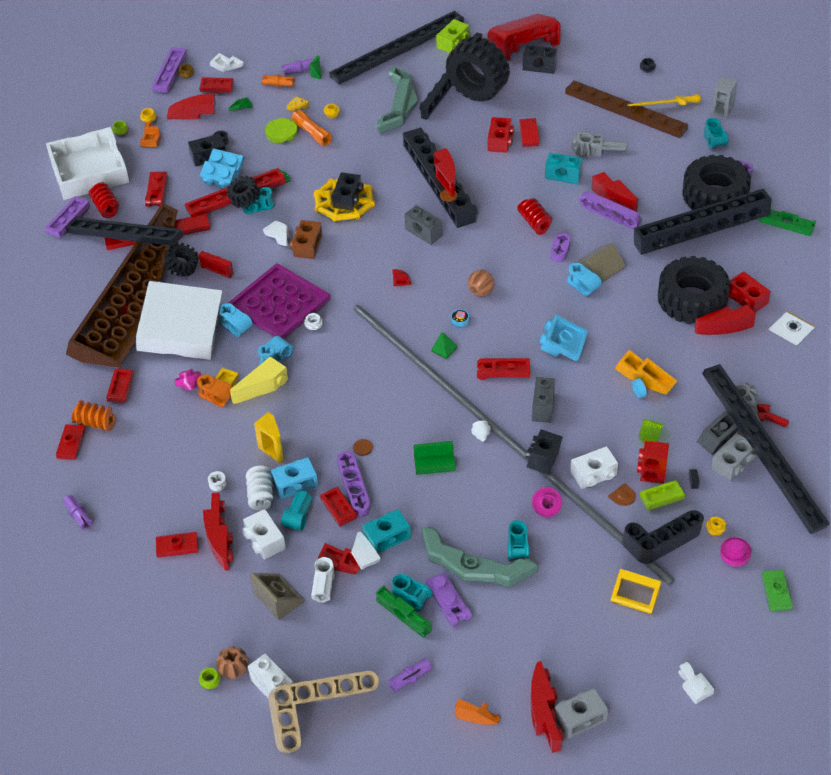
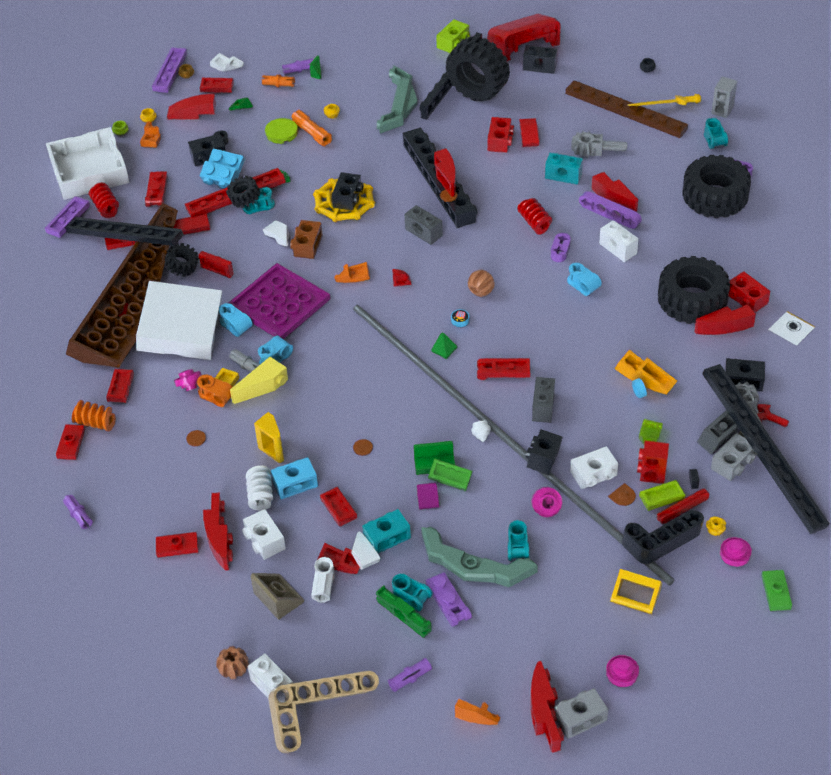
(196, 438): none -> dark orange piece
(209, 673): lime plate -> none
(214, 477): white bush -> none
(245, 361): none -> light grey axle
(296, 515): teal piece -> none
(297, 103): yellow tile -> none
(313, 321): white plate -> none
(353, 273): none -> orange slope
(356, 482): medium lavender beam -> none
(392, 49): black plate -> none
(427, 496): none -> magenta slope
(450, 474): none -> bright green plate
(563, 338): medium azure plate -> none
(603, 261): dark tan slope -> none
(618, 241): none -> white brick
(622, 671): none -> dark pink plate
(683, 506): none -> red axle
(695, 685): white plate -> none
(702, 221): black brick -> none
(746, 371): none -> black brick
(796, 225): green piece -> none

